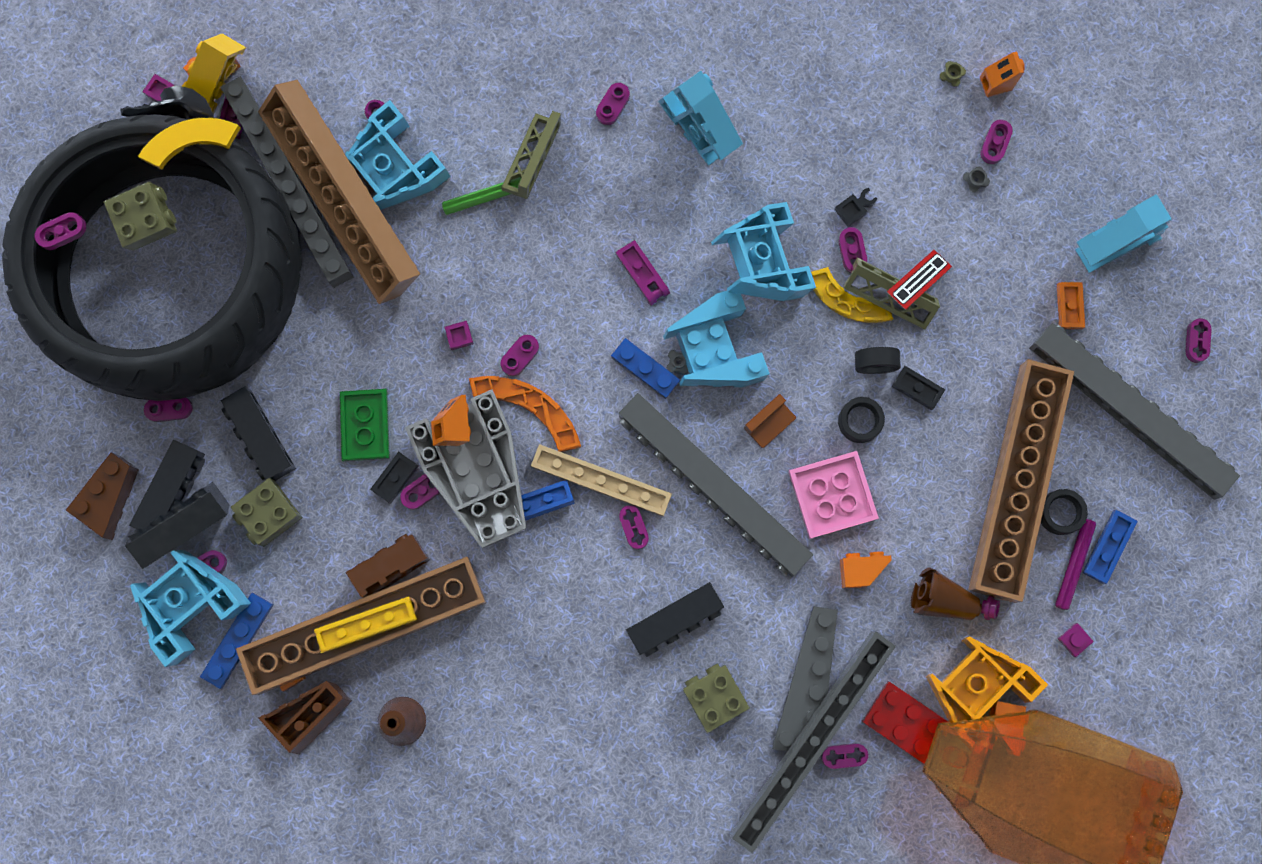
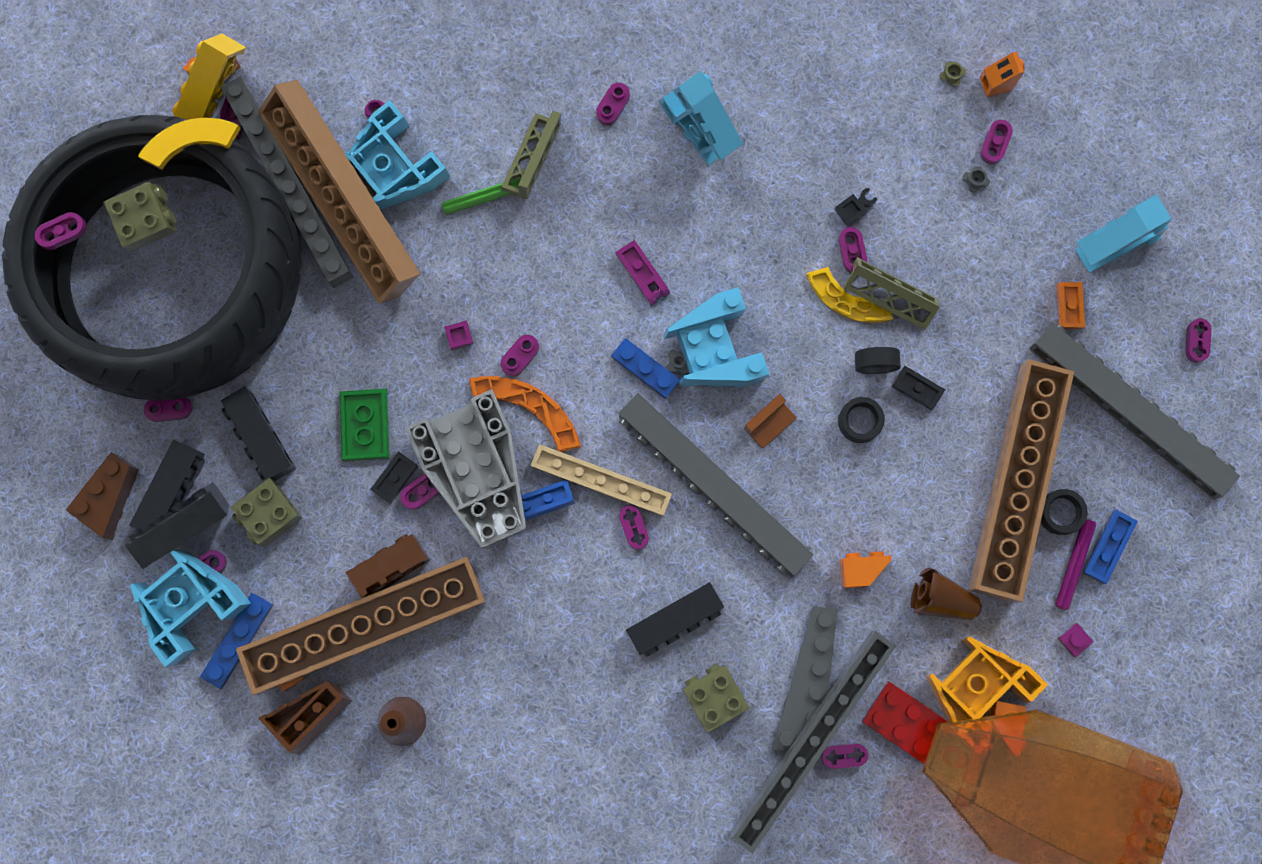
(155, 87): magenta plate -> none
(176, 102): black hat -> none
(365, 624): yellow tile -> none
(451, 424): orange slope -> none
(761, 256): medium azure wedge -> none
(833, 494): bright pink plate -> none
(919, 279): sticker -> none
(990, 608): magenta plate -> none

